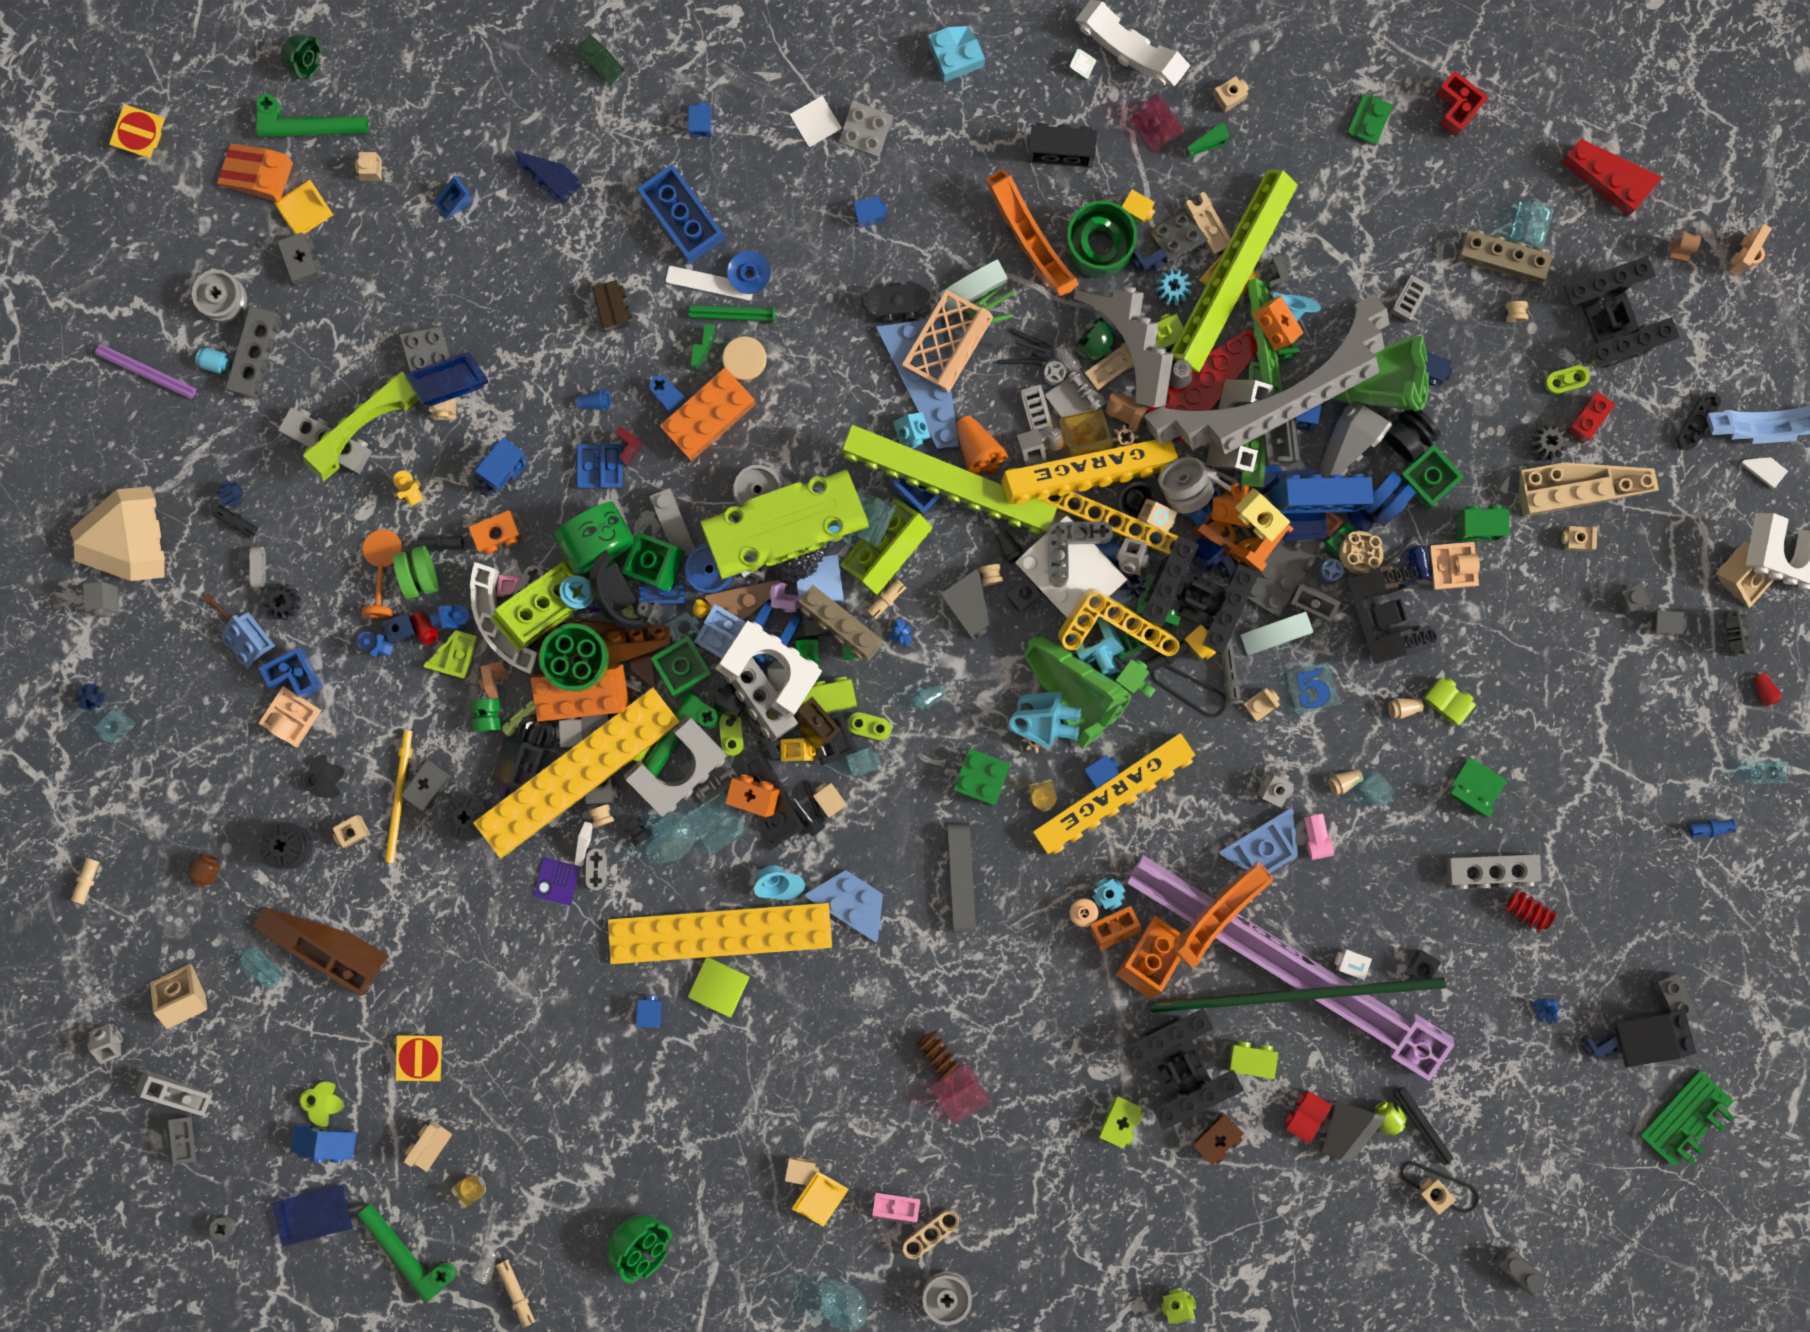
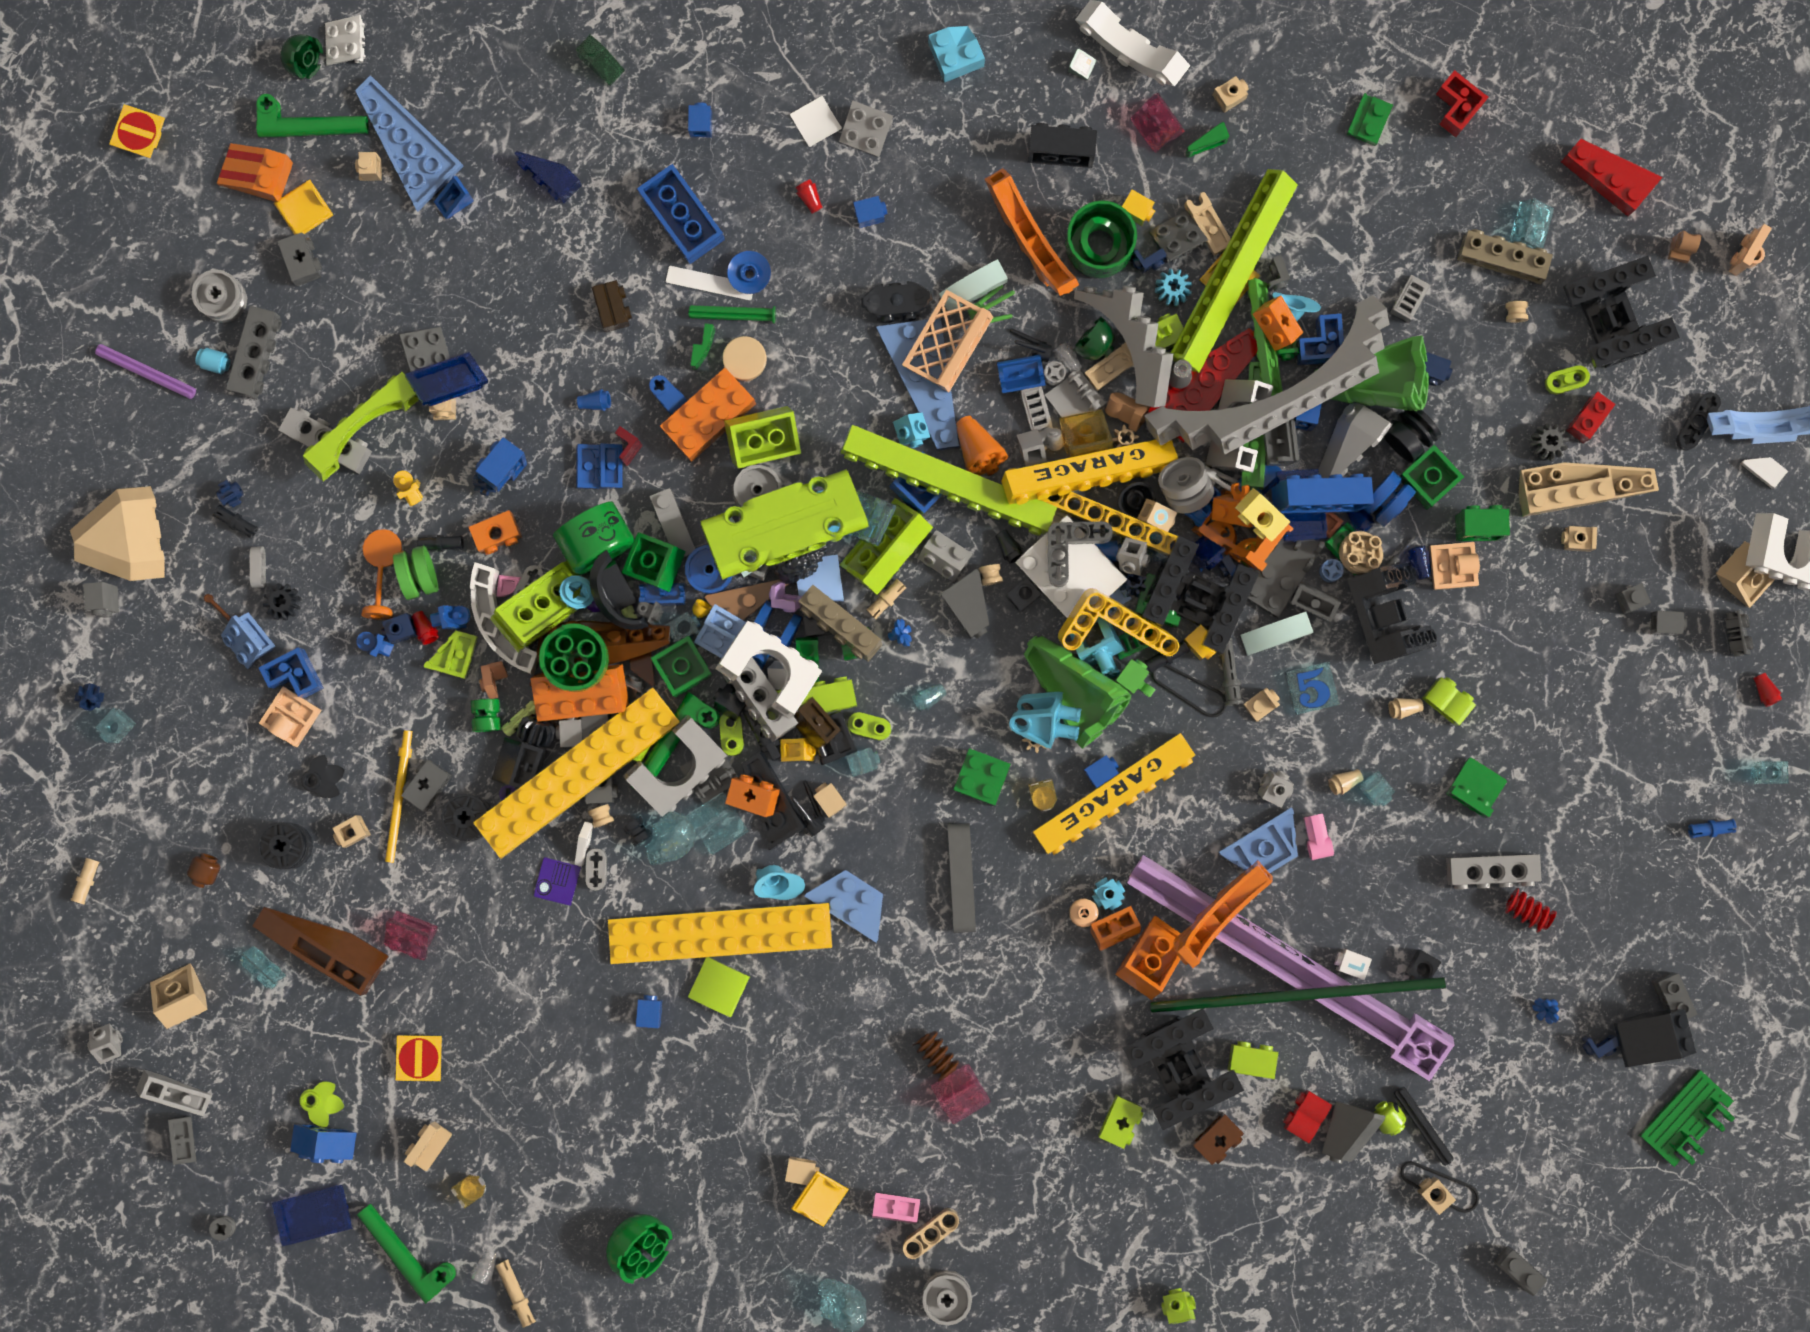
(345, 40): none -> white hinge
(409, 935): none -> clear pink bracket
(414, 152): none -> medium blue wing
(762, 437): none -> lime brick
(809, 195): none -> red cone
(944, 556): none -> light grey bracket
(1021, 373): none -> blue hinge
(1328, 340): none -> blue brick

